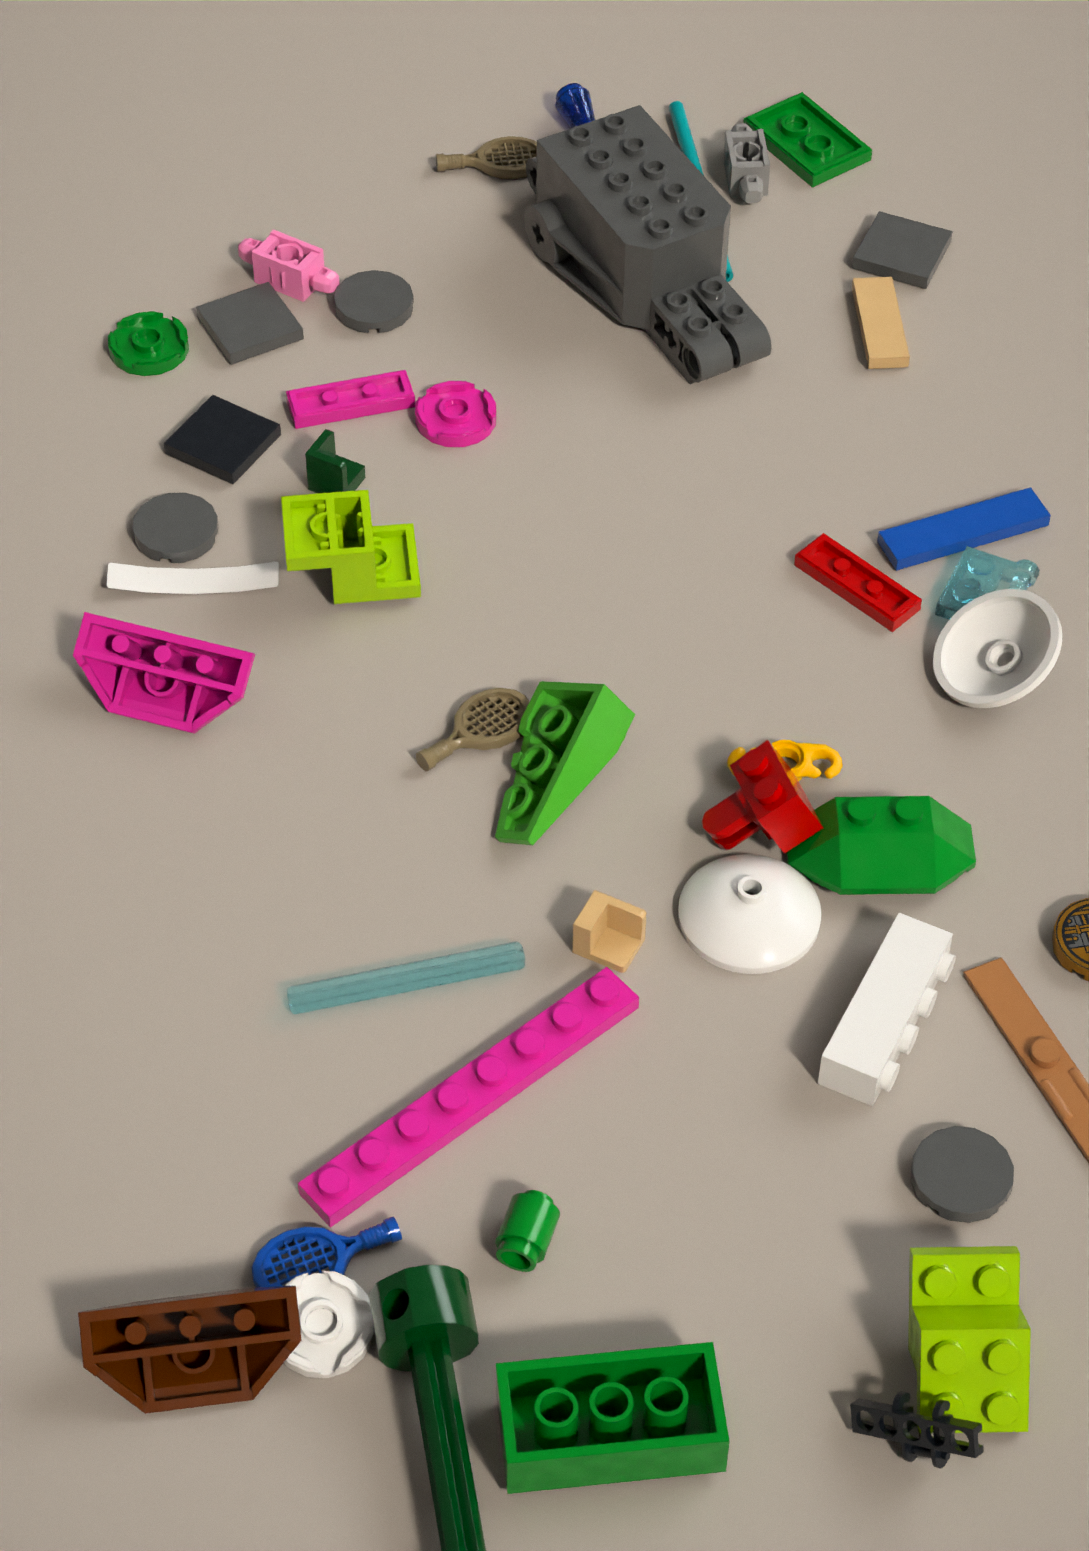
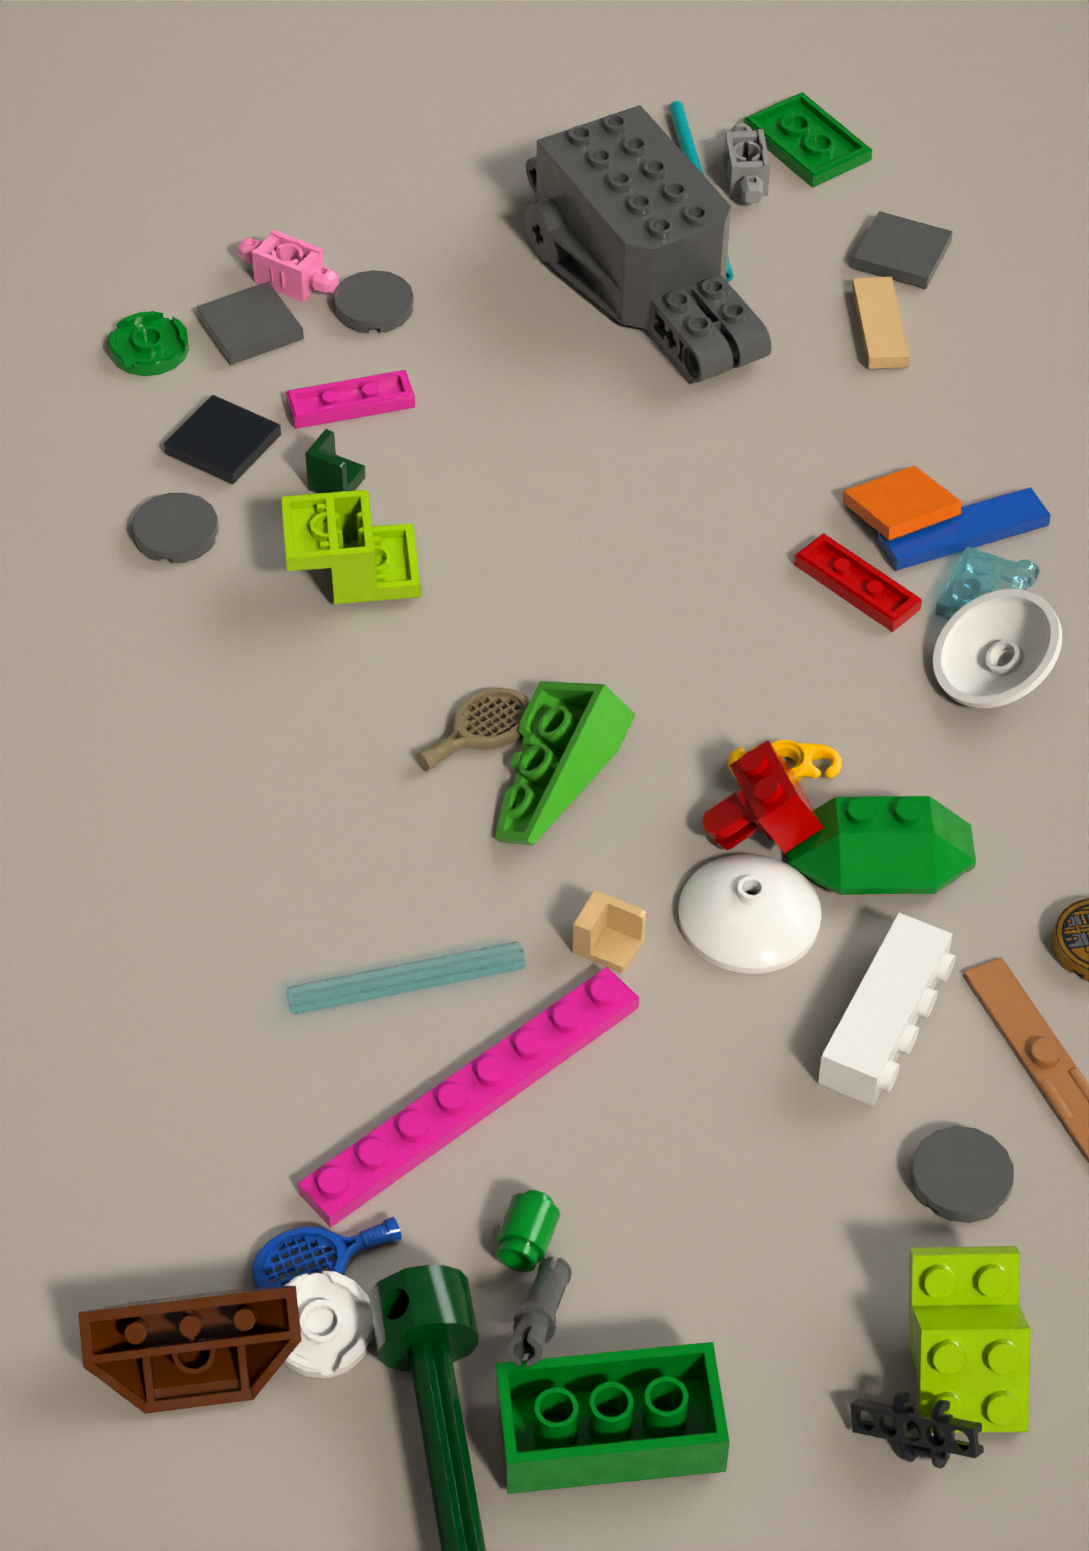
(160, 673): dark pink wedge -> none
(192, 580): white sticker -> none
(455, 414): dark pink tile -> none
(481, 158): dark tan piece -> none
(536, 1318): none -> dark grey pin
(574, 105): clear blue cone -> none
(902, 502): none -> orange tile

